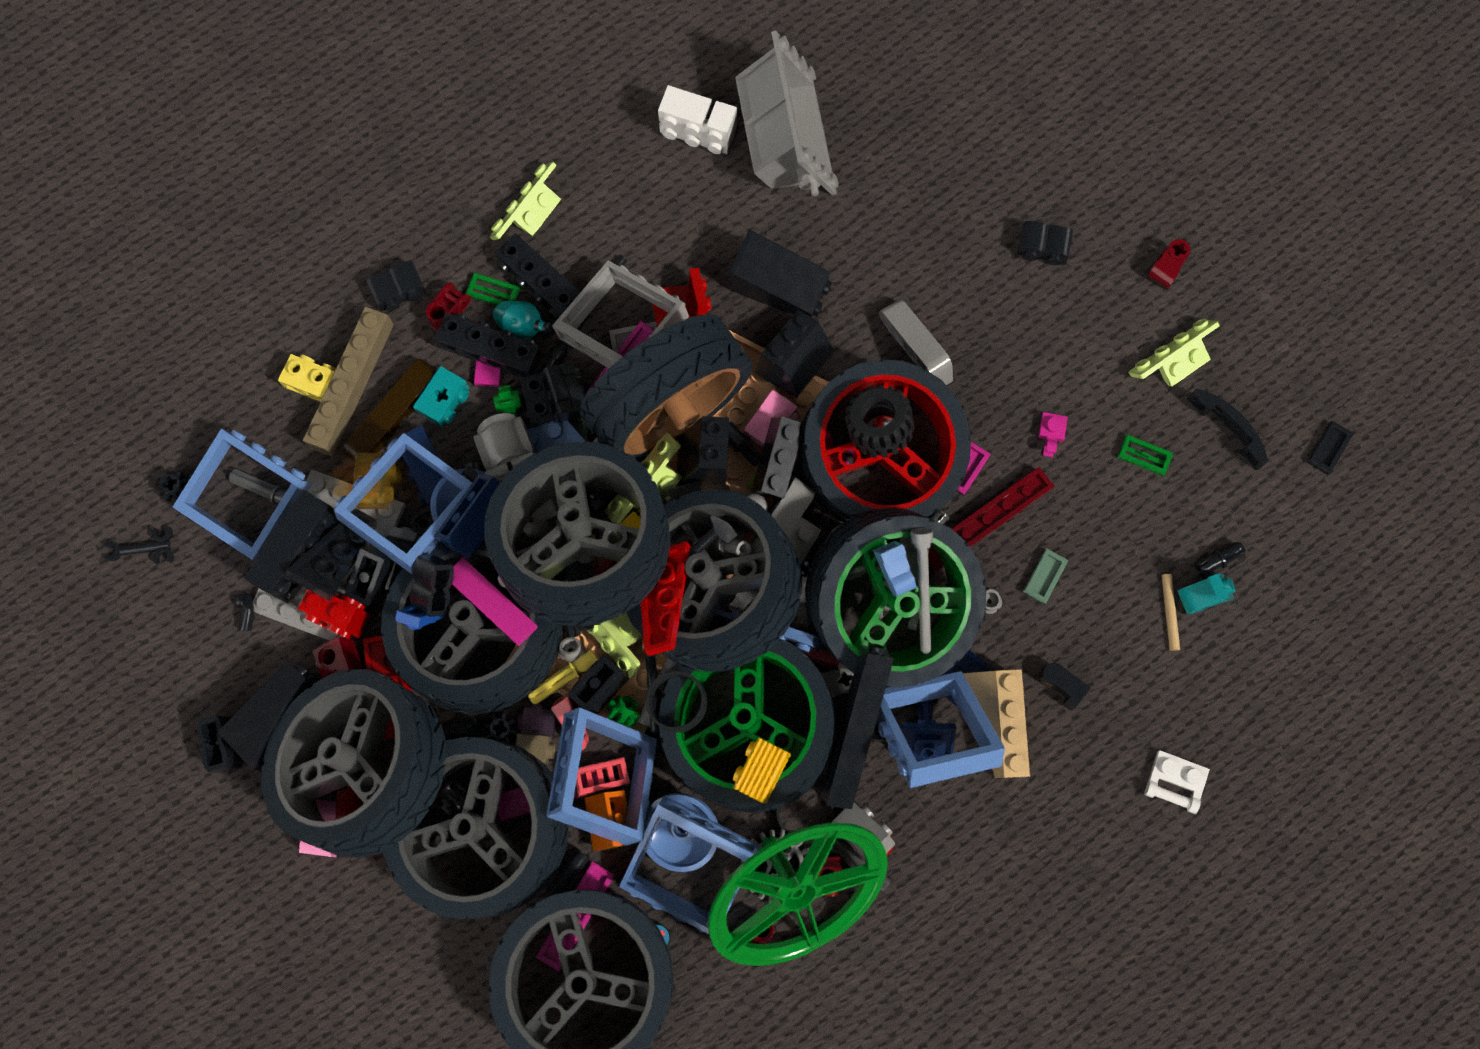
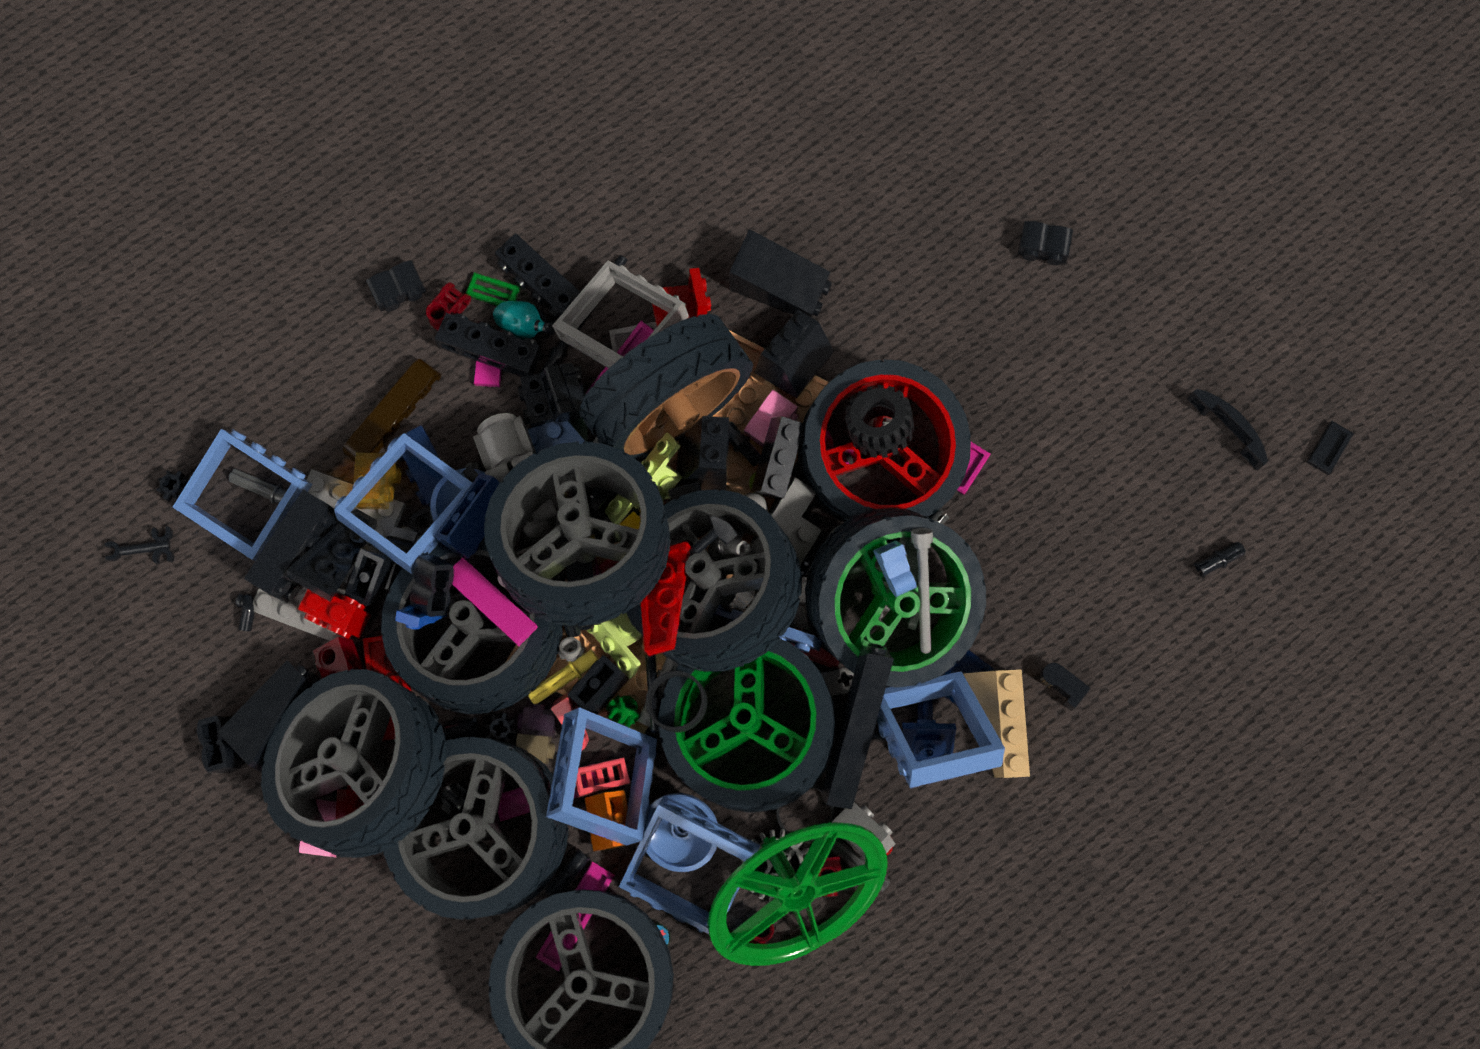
(306, 377): light yellow brick -> none
(348, 382): dark tan brick -> none
(441, 385): teal brick -> none
(507, 400): green gear -> none
(532, 207): yellowish green bracket -> none
(684, 115): white piece -> none
(761, 770): yellow brick -> none
(785, 121): light grey piece -> none
(917, 340): light grey beam -> none
(996, 600): light grey plate -> none
(998, 512): dark red plate -> none
(1045, 576): sand green tile -> none
(1052, 430): dark pink plate -> none
(1140, 463): green tile -> none
(1169, 264): dark red piece -> none
(1170, 610): tan bar -> none
(1178, 357): yellowish green bracket -> none
(1179, 773): white plate -> none
(1207, 593): teal pin -> none

